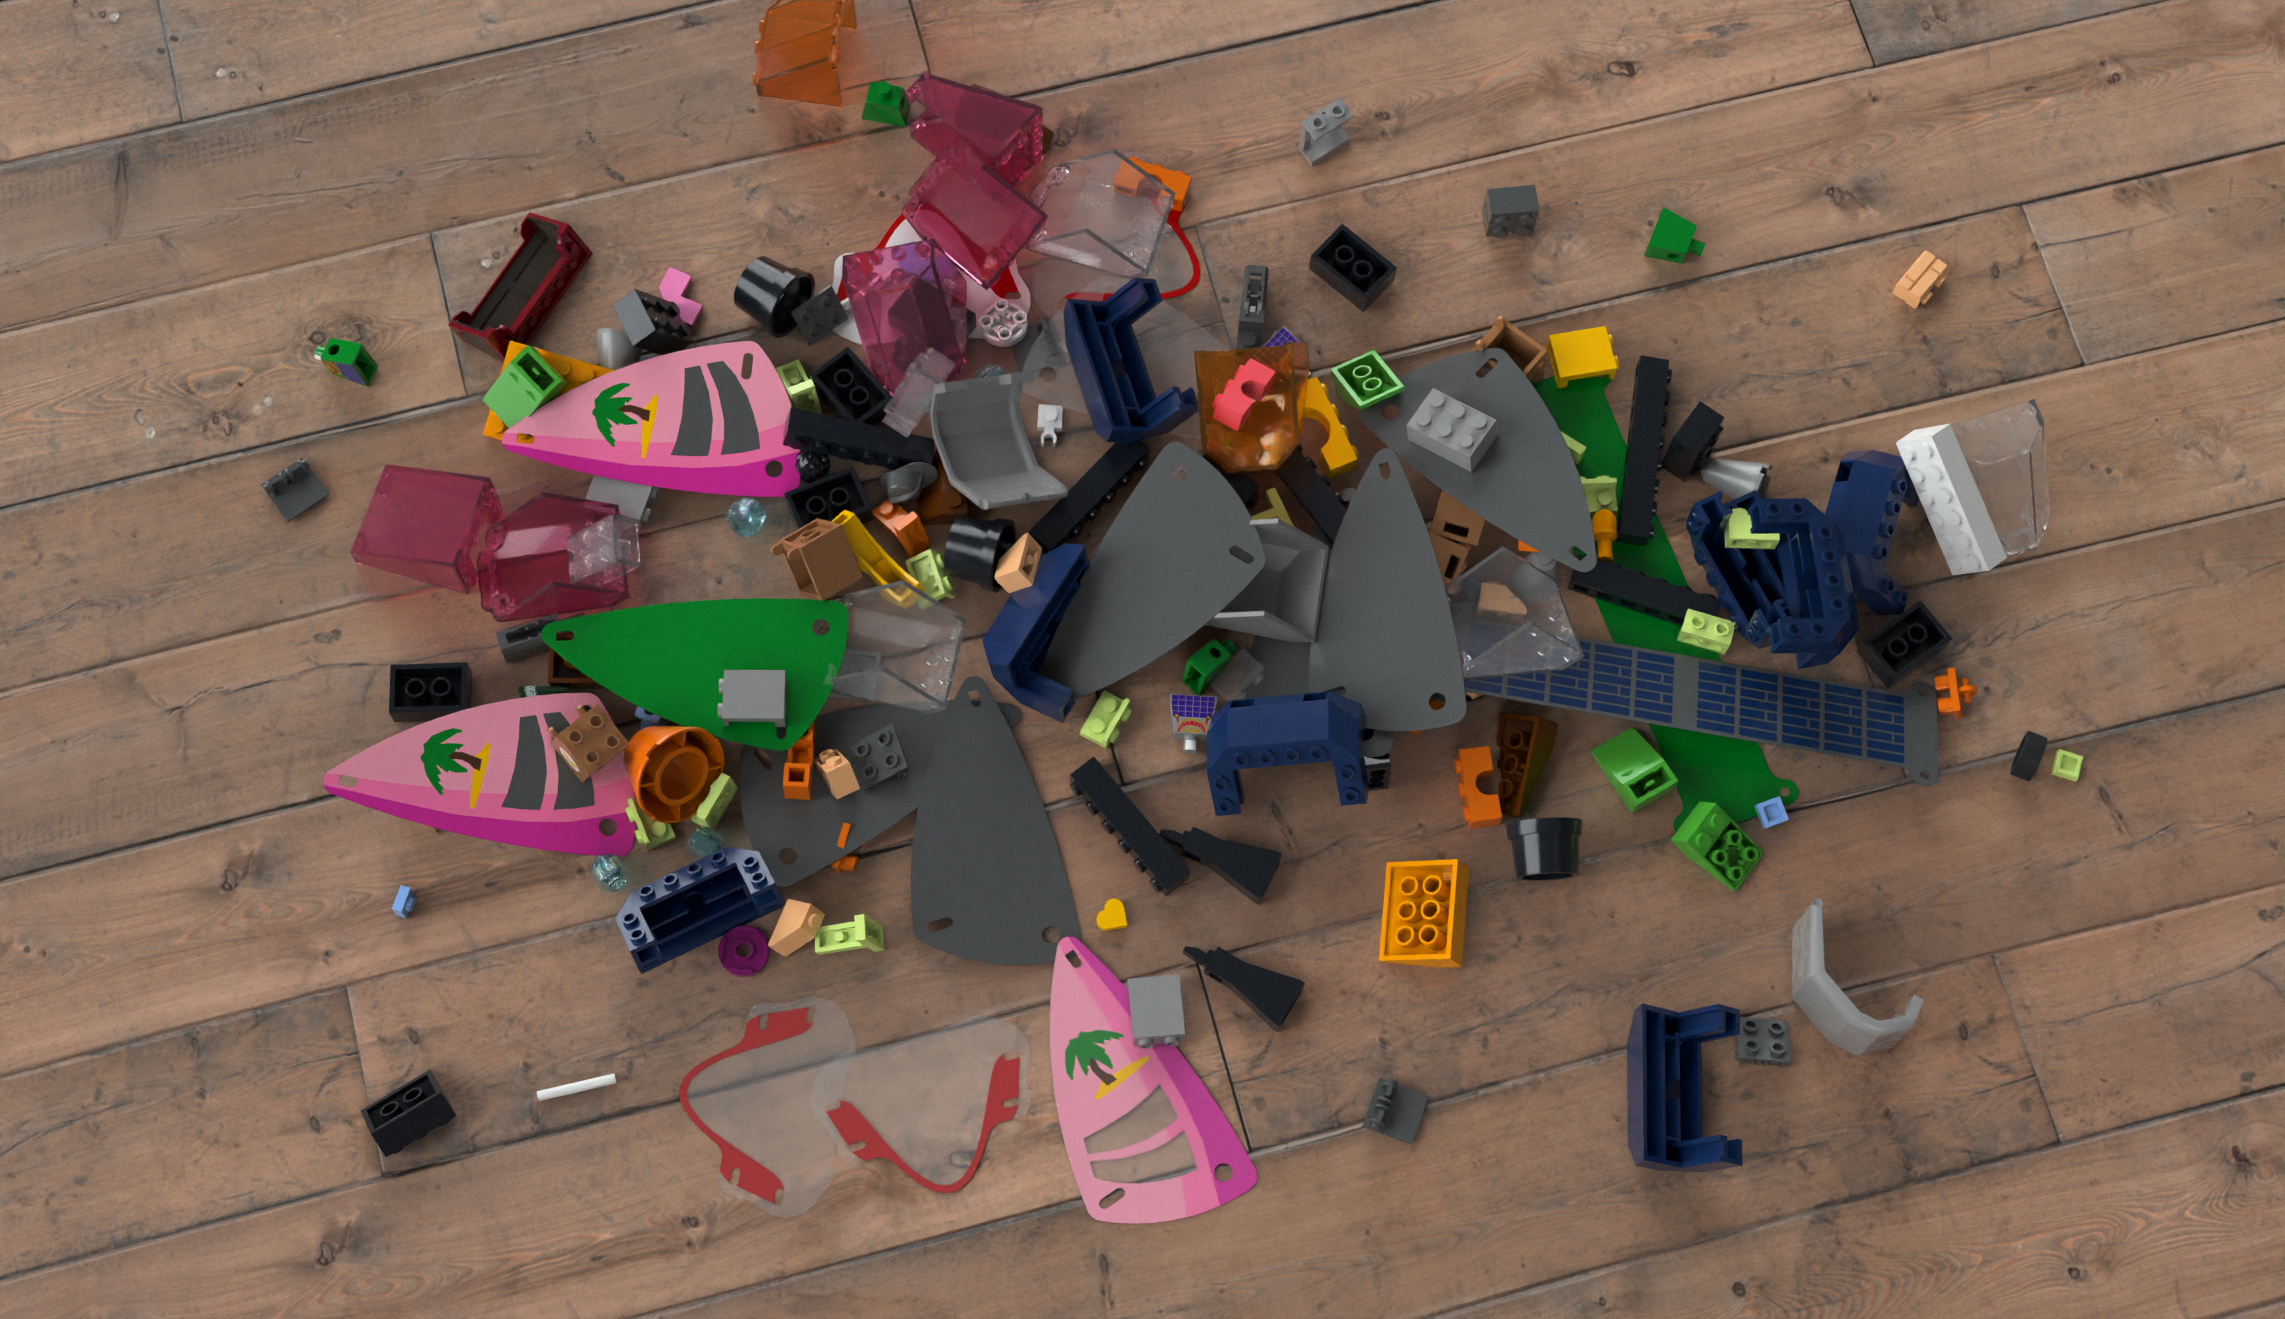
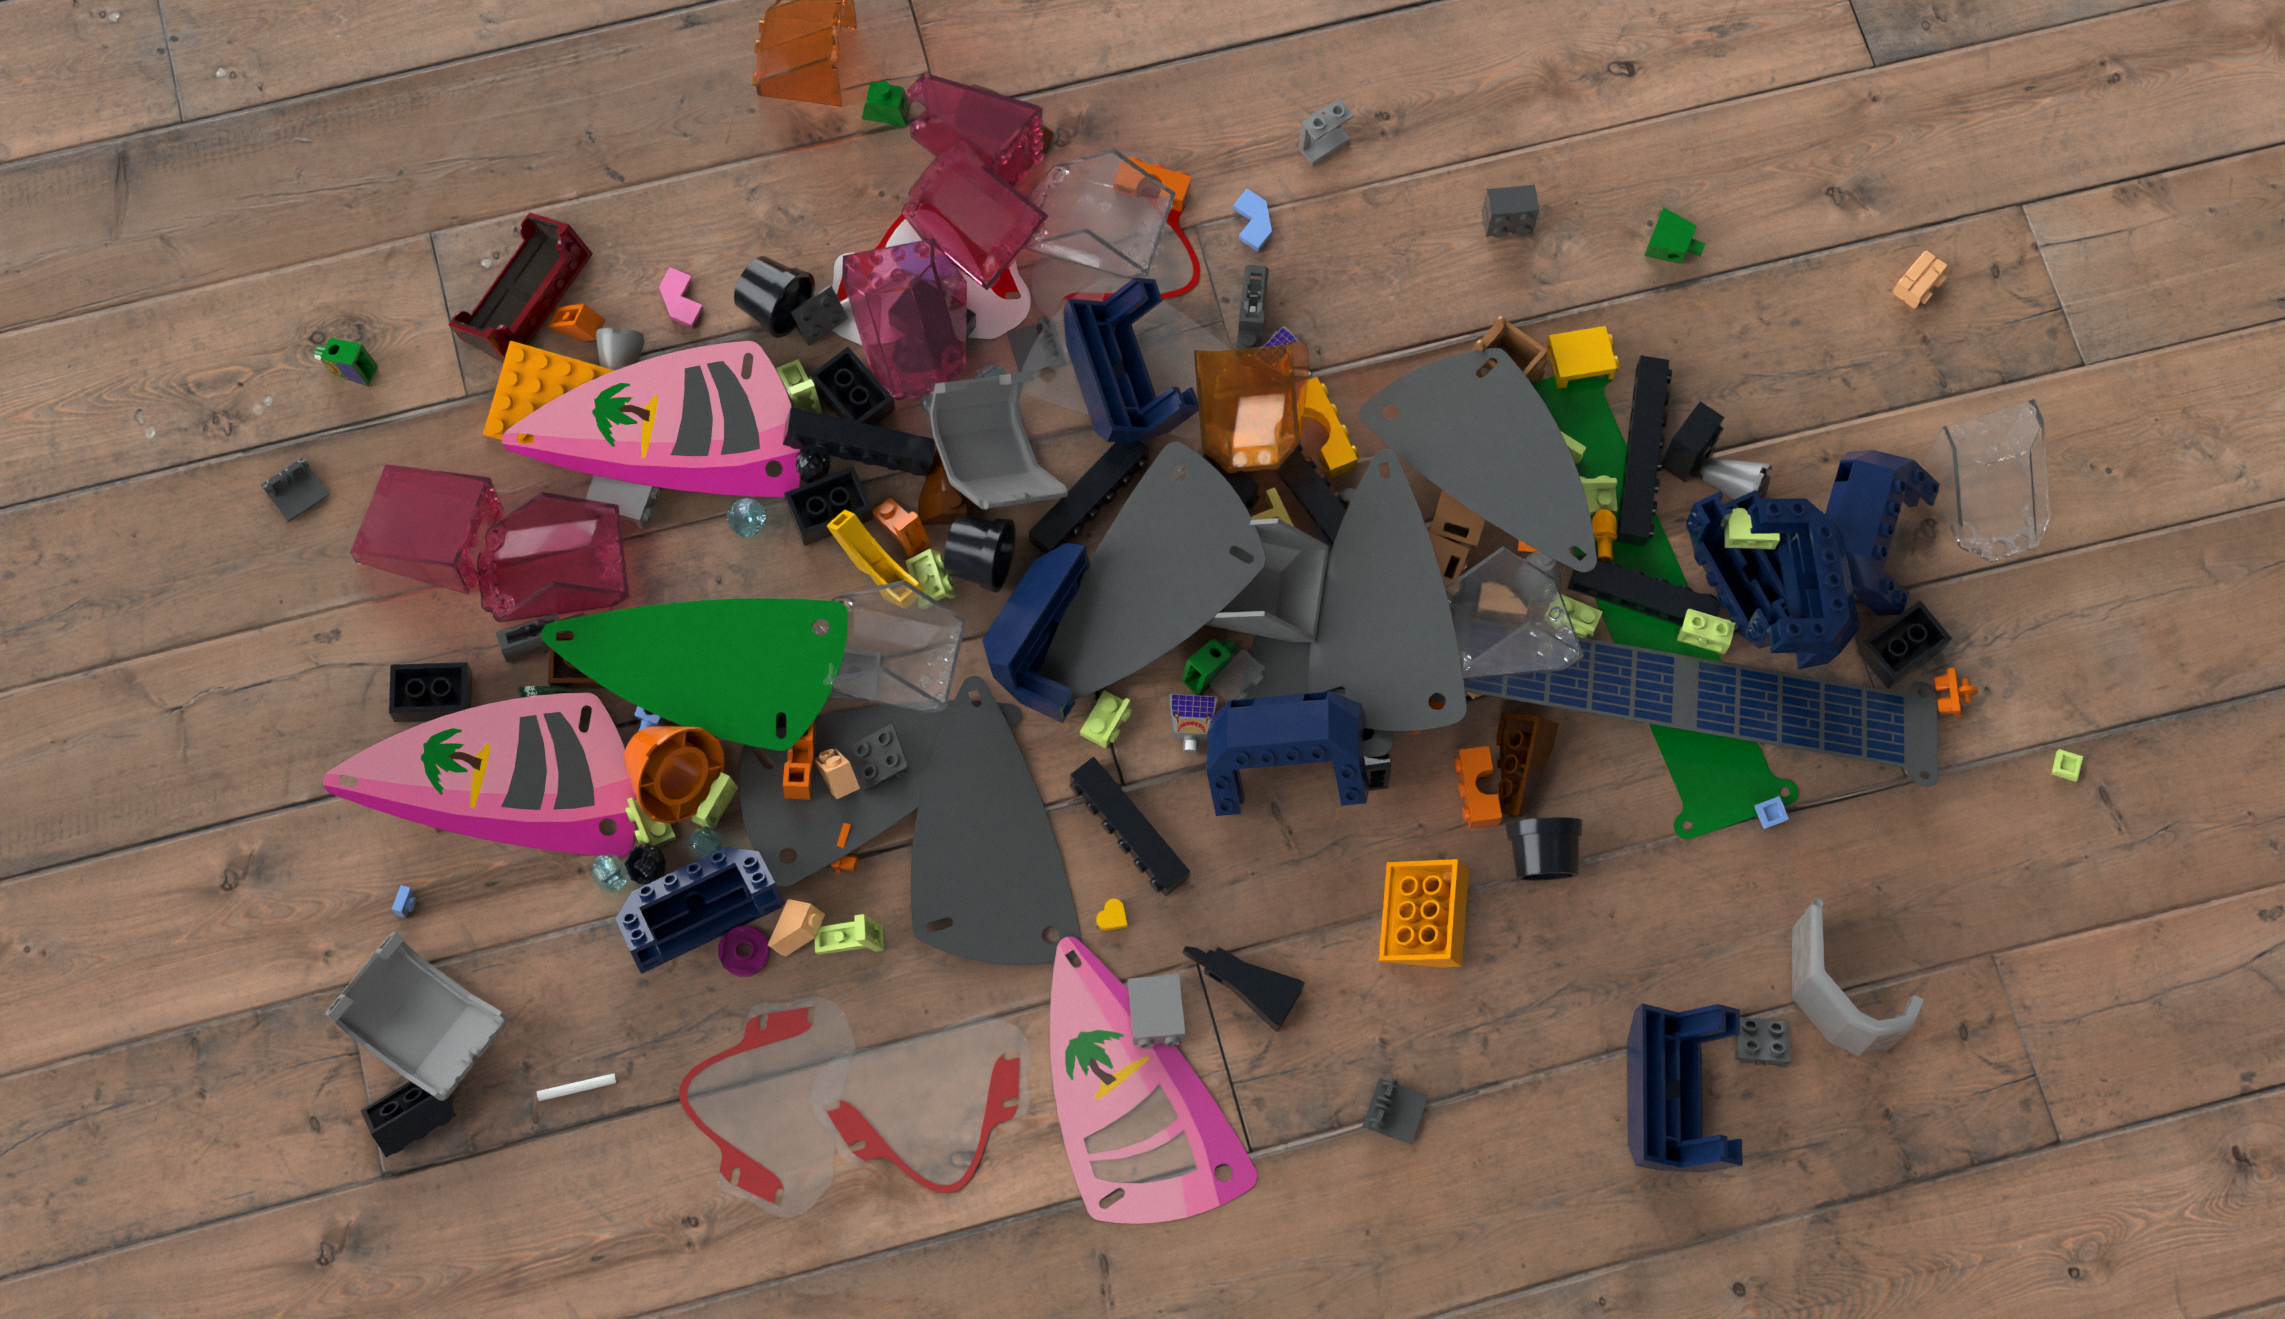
(416, 1018): none -> light grey windscreen
(524, 387): bright green slope -> none
(577, 322): none -> orange slope
(588, 742): medium nougat container -> none
(603, 551): clear brick -> none
(645, 864): none -> black piece
(653, 323): black brick -> none
(753, 696): light grey panel -> none
(819, 559): medium nougat container -> none
(906, 482): dark grey piece -> none
(916, 391): clear piece -> none
(1003, 323): white tile -> none
(1019, 564): light nougat slope -> none
(1049, 421): white plate -> none
(1234, 404): coral arch -> none
(1239, 864): black piece -> none
(1259, 227): none -> light blue tile
(1352, 267): black brick -> none
(1363, 380): bright green slope -> none
(1452, 430): light grey brick -> none
(1583, 617): none -> yellowish green bracket
(1634, 769): bright green slope -> none
(1717, 844): bright green slope -> none
(1951, 499): white brick -> none
(2028, 756): black tyre -> none

